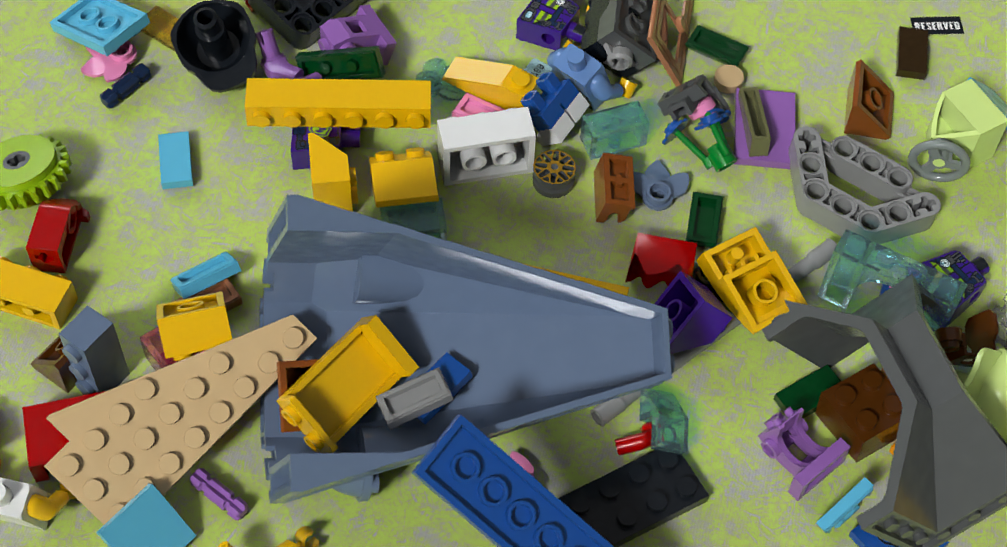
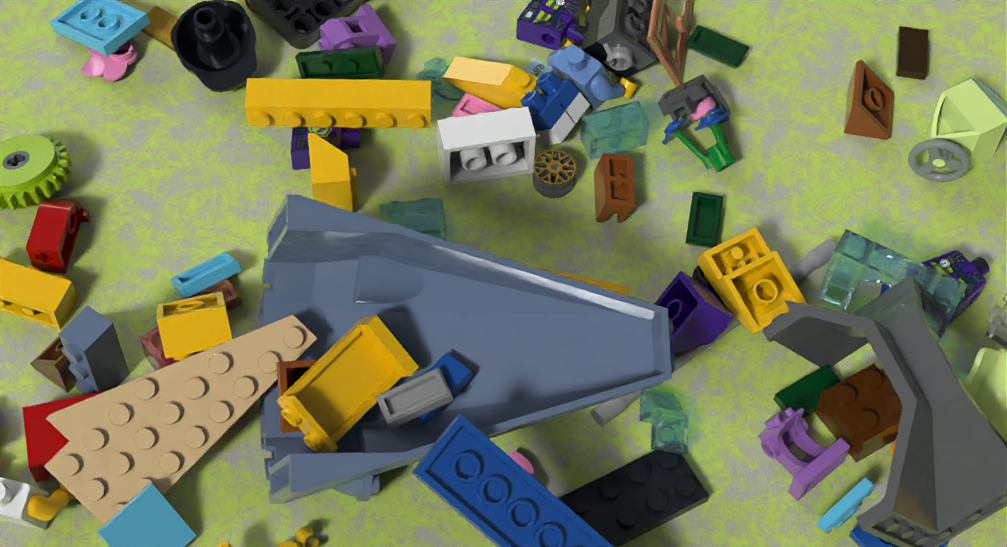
(125, 85): dark blue axle -> none
(175, 160): medium azure tile -> none
(219, 494): medium lavender axle -> none
(276, 63): medium lavender arm -> none
(403, 177): yellow slope -> none
(636, 441): red arm -> none
(659, 183): sand blue plate -> none
(660, 259): red piece -> none
(728, 78): tan tile -> none
(754, 122): olive piece -> none
(780, 117): medium lavender tile -> none
(912, 209): light grey piece -> none
(938, 25): black sticker -> none
(979, 333): reddish brown piece -> none

